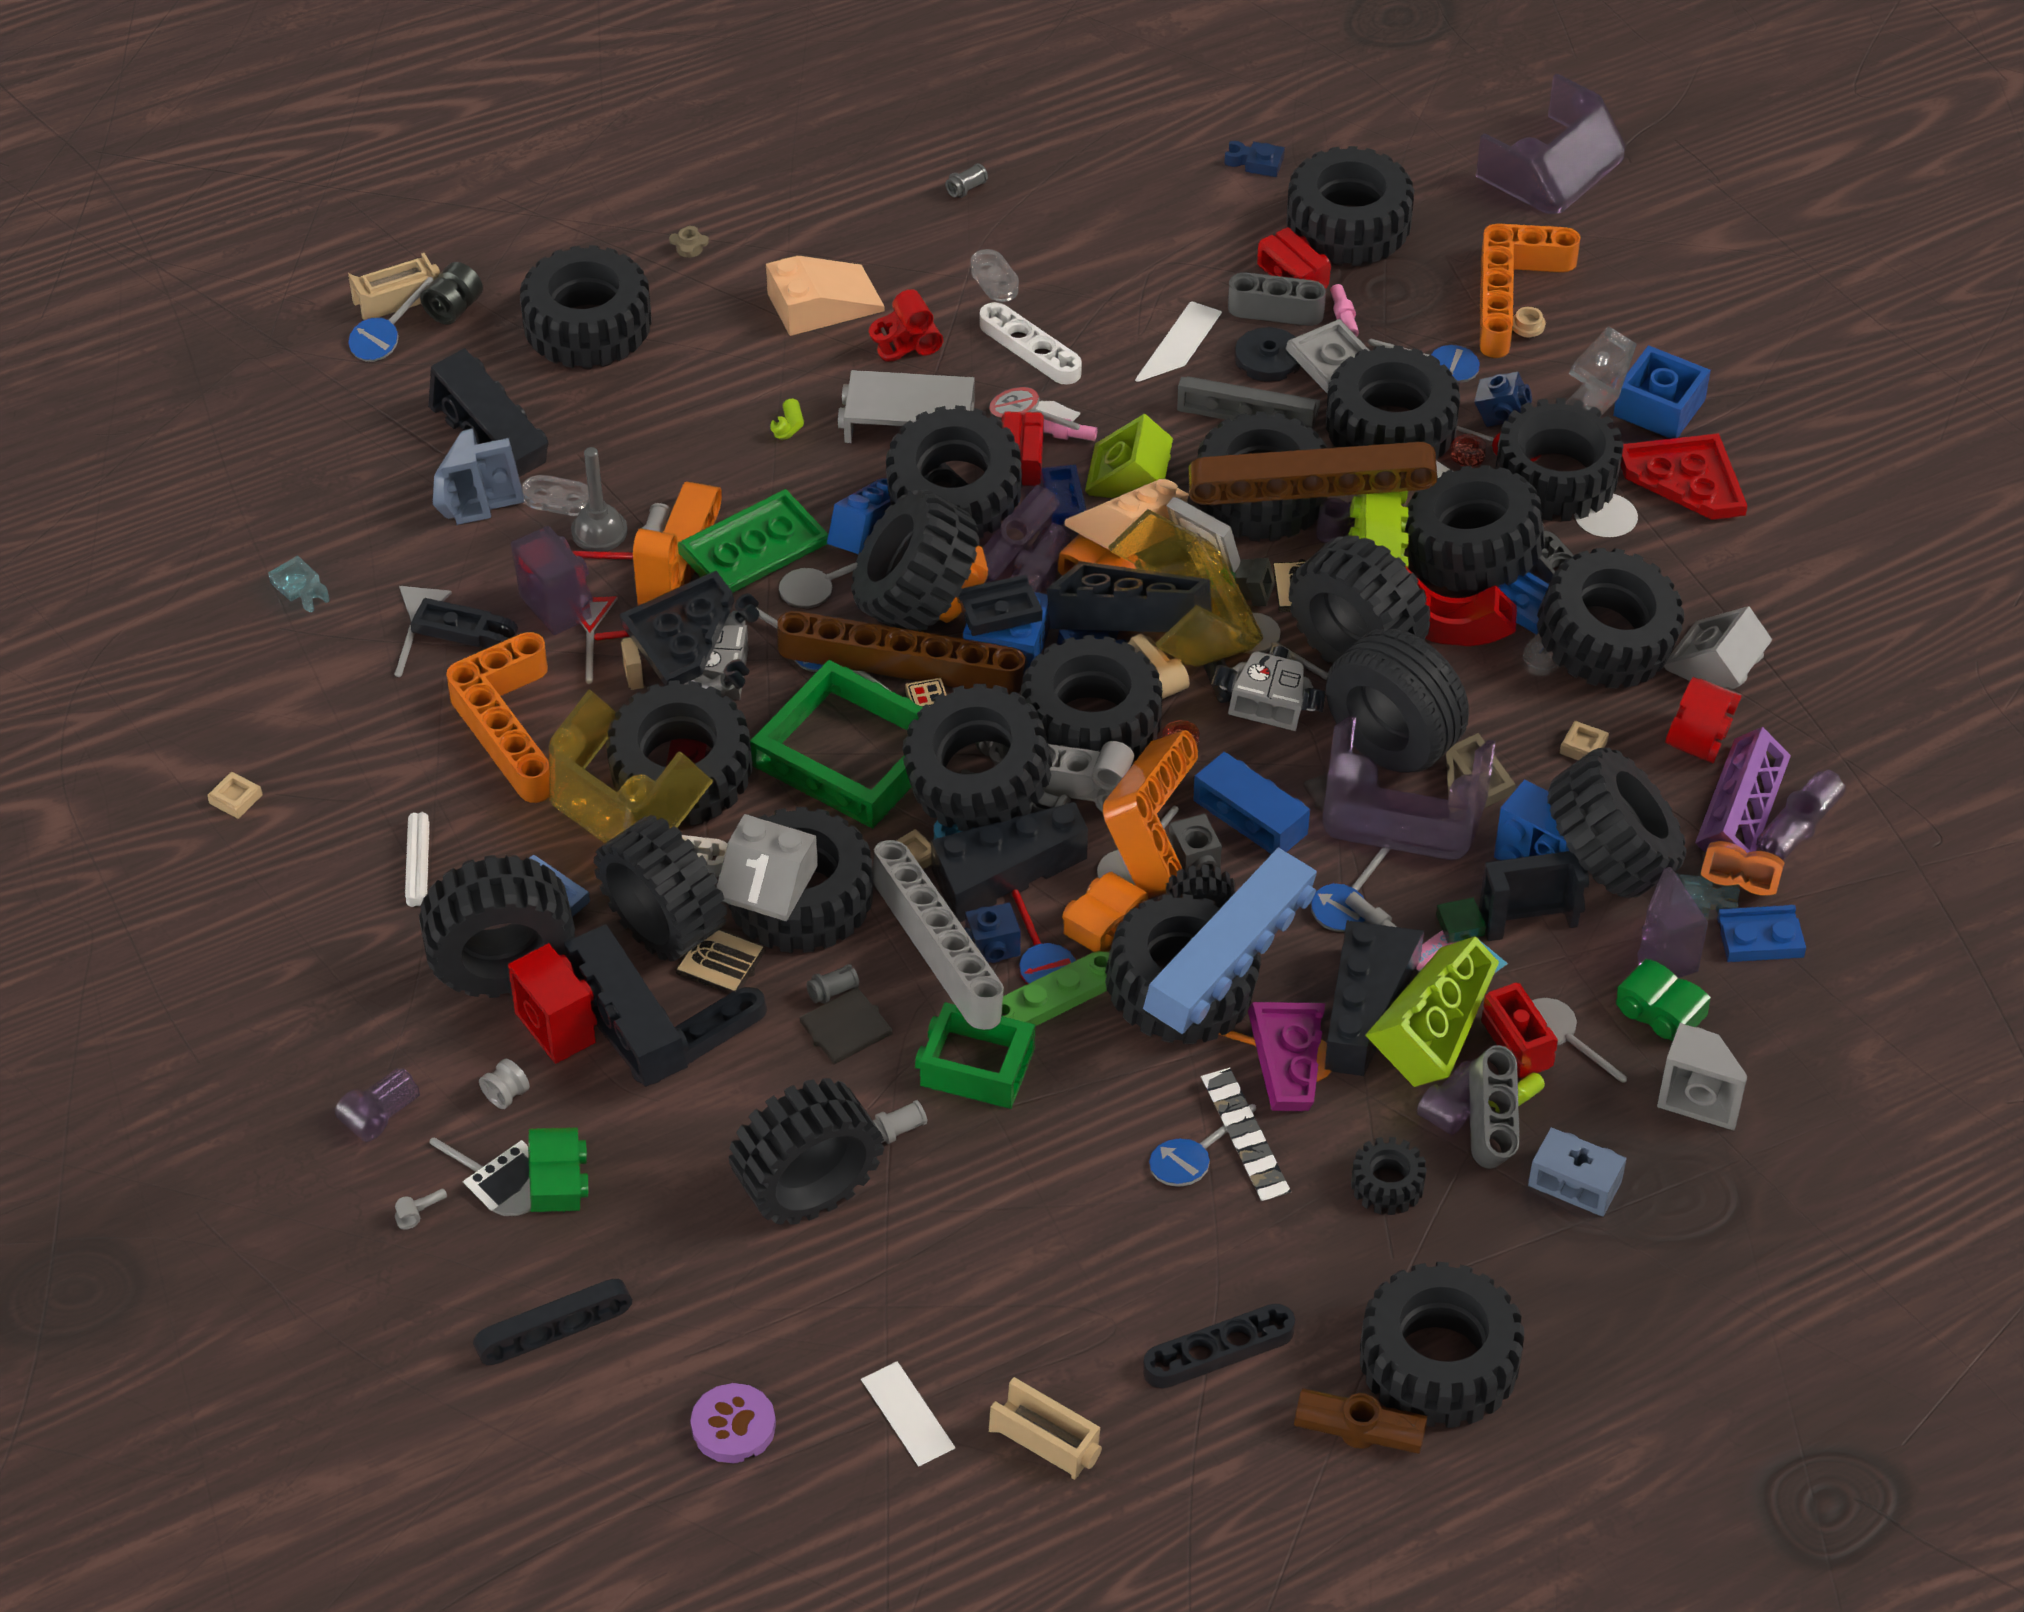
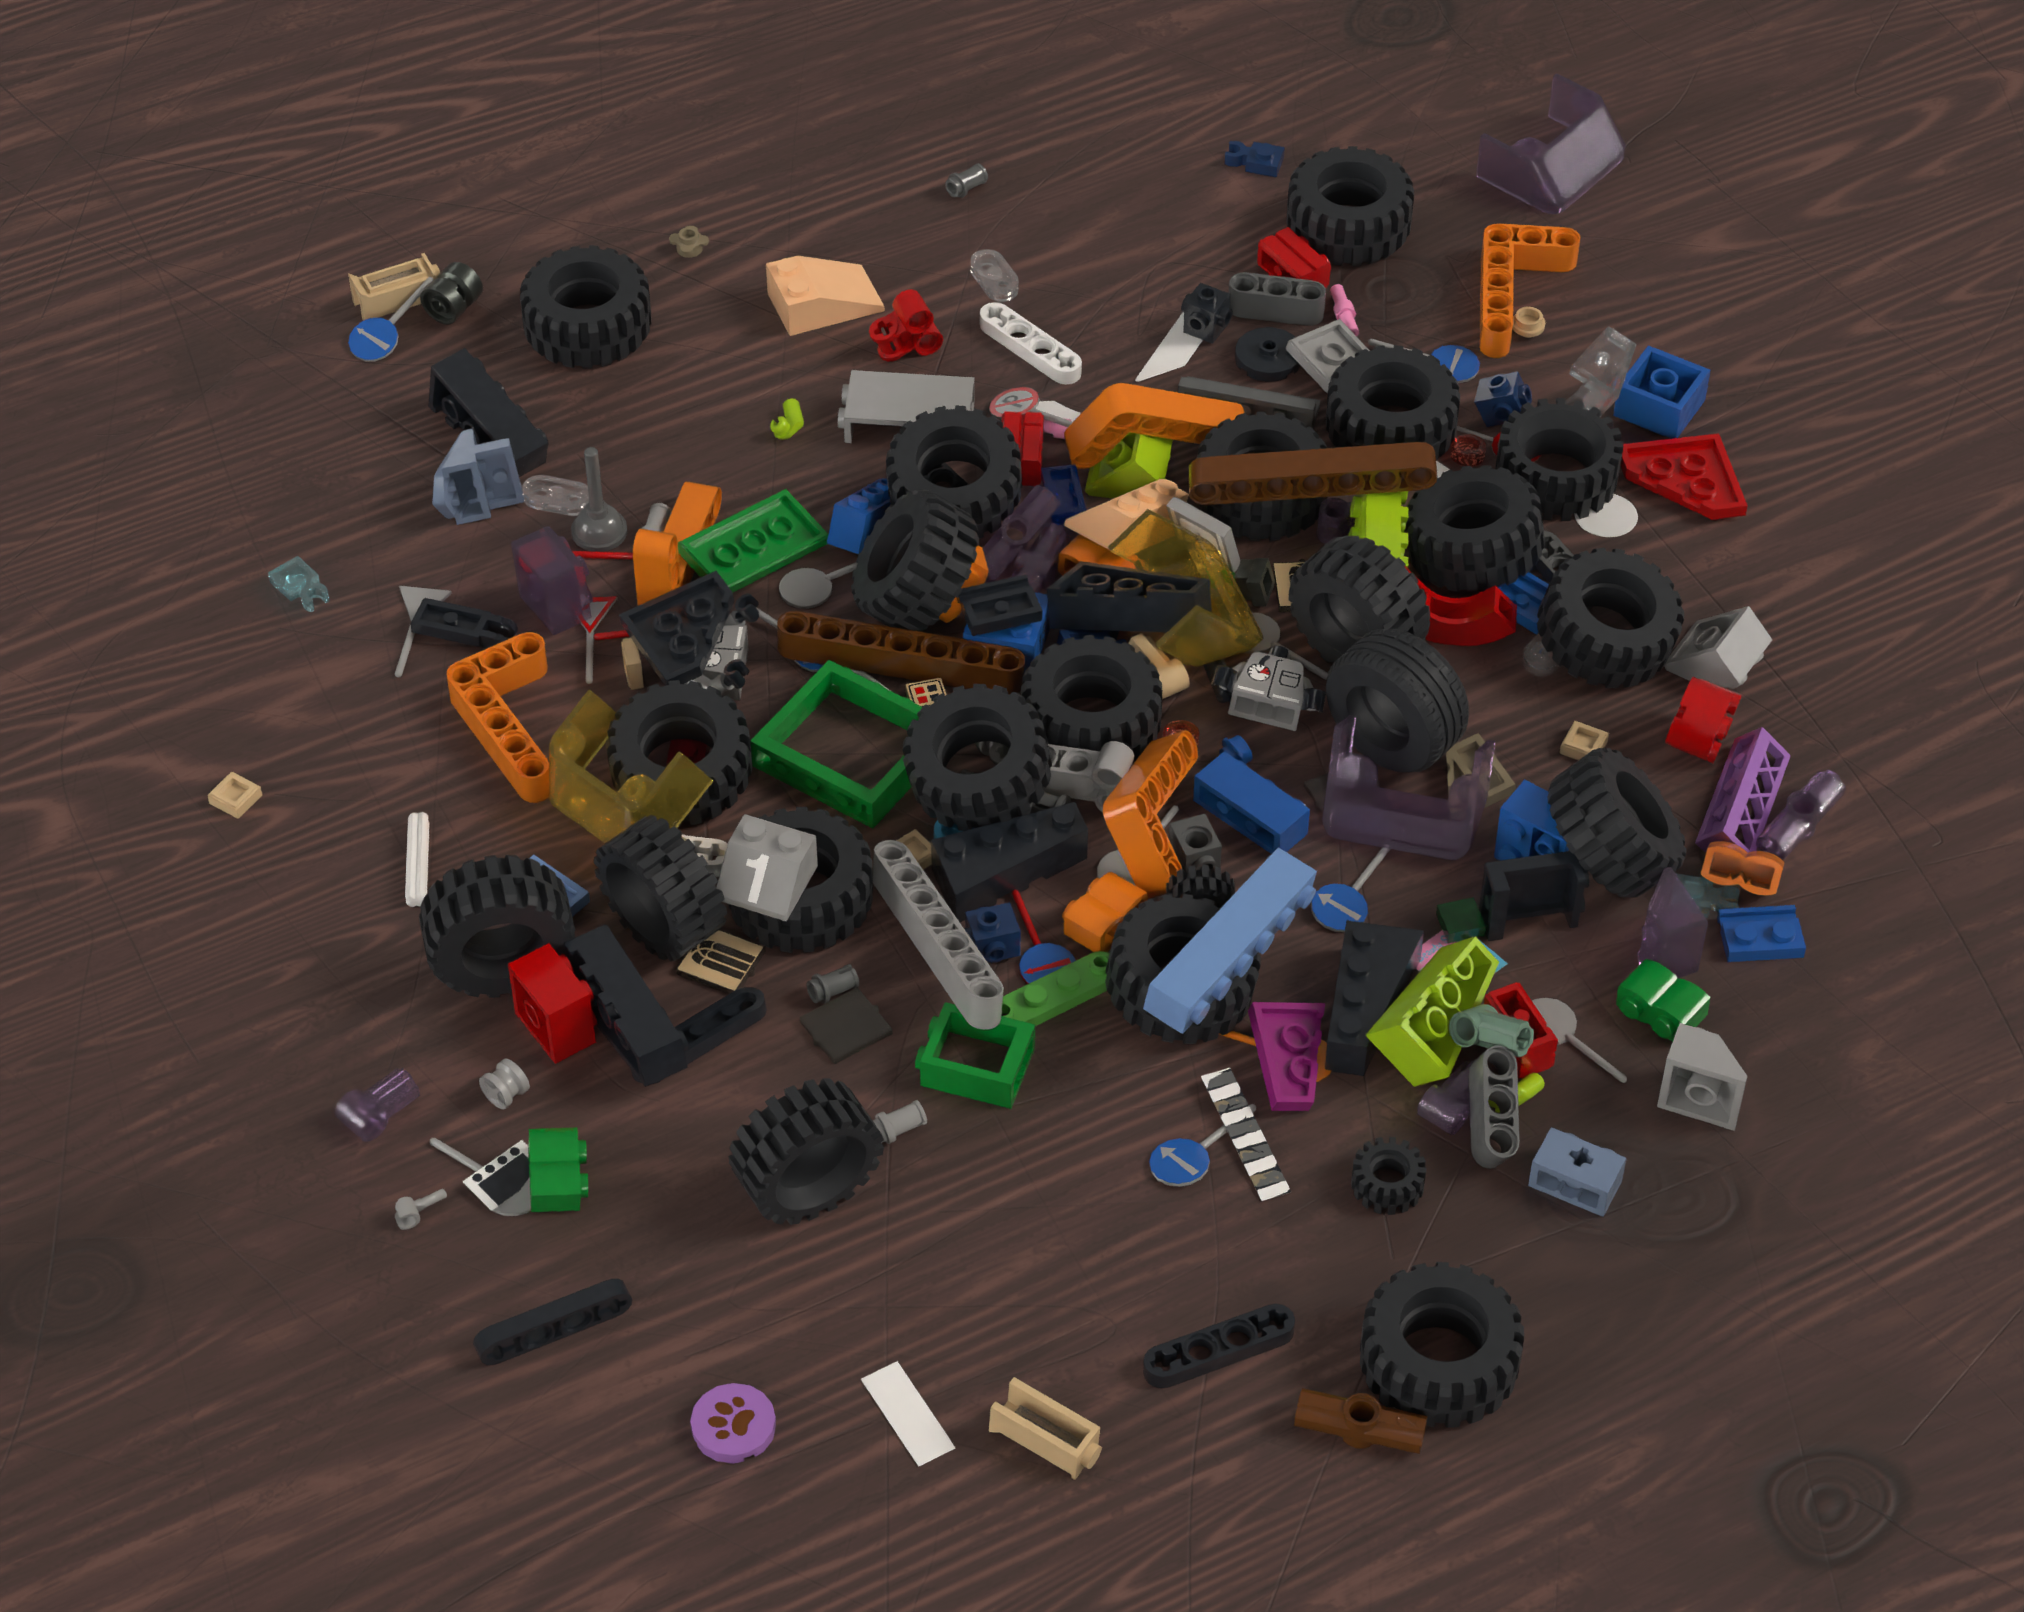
(1142, 411): none -> orange beam
(1206, 312): none -> black brick
(1237, 748): none -> blue plate
(1367, 911): light grey bar -> none
(1488, 1028): none -> sand green piece

